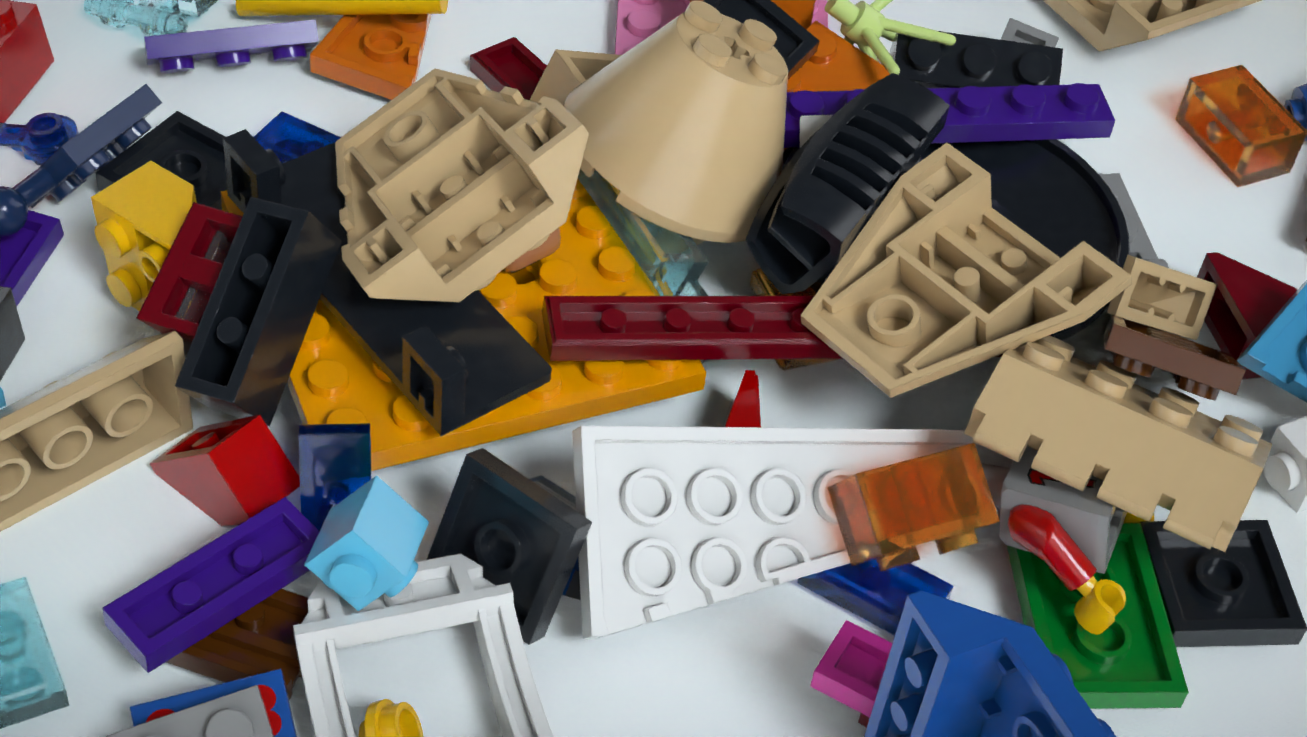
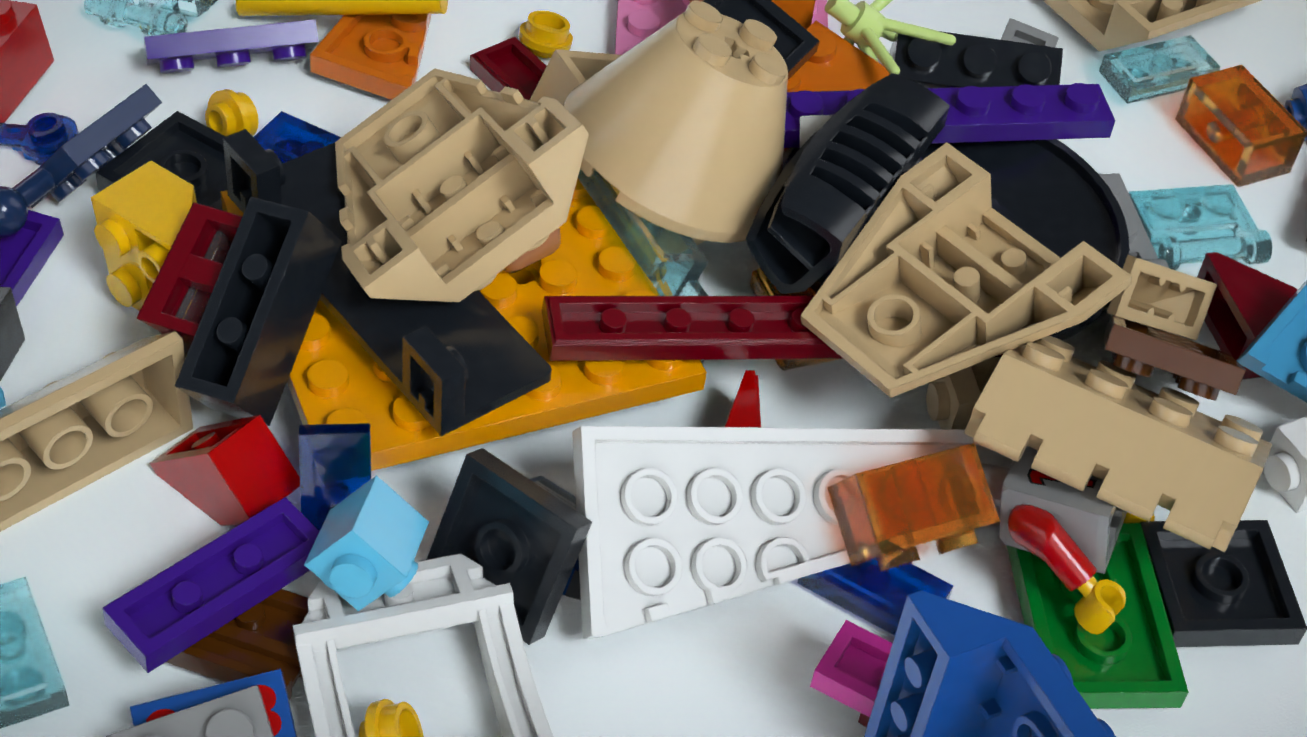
(231, 112): none -> yellow plate
(545, 32): none -> yellow plate
(954, 396): none -> tan bracket
(1156, 68): none -> clear light blue plate
(1200, 221): none -> clear light blue plate

